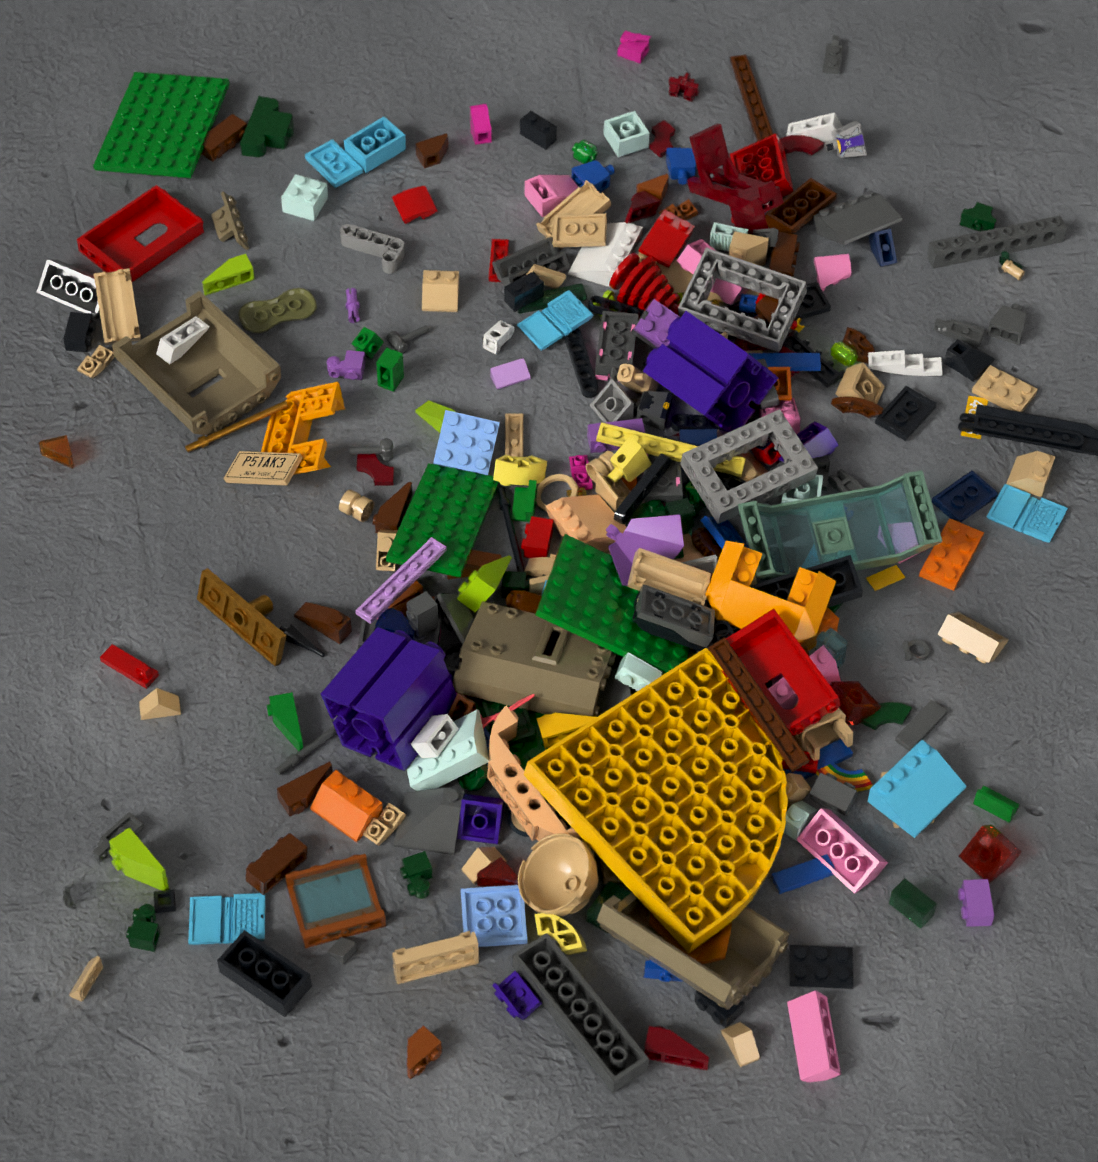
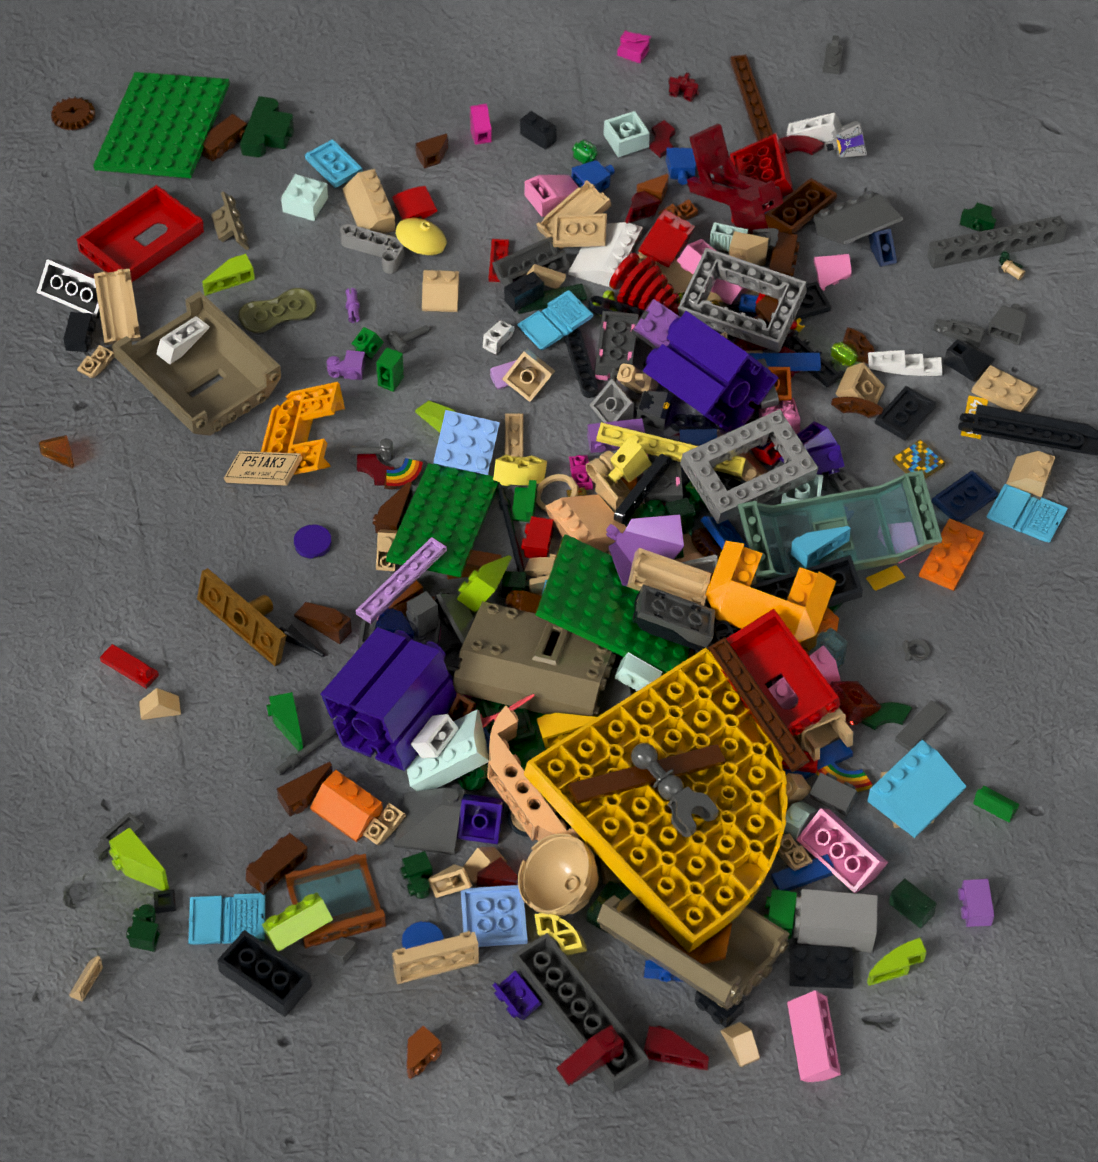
(83, 115): none -> reddish brown gear
(203, 441): pearl gold bar -> none
(296, 921): none -> lime slope
(312, 541): none -> dark purple tile
(355, 505): tan wheel -> none
(369, 203): none -> tan slope
(375, 144): medium azure brick -> none
(406, 473): none -> tile
(420, 934): none -> blue tile
(421, 236): none -> light yellow dish
(449, 881): none -> tan slope
(528, 375): none -> tan slope
(591, 1055): none -> dark red slope
(634, 777): none -> reddish brown tile
(682, 800): none -> dark grey piece
(781, 909): none -> green brick
(792, 854): none -> tan slope
(818, 544): none -> medium azure slope
(828, 459): none -> dark purple bracket
(836, 919): none -> light grey brick
(897, 962): none -> lime slope
(918, 458): none -> tile
(972, 637): slope -> none
(989, 853): clear red slope -> none

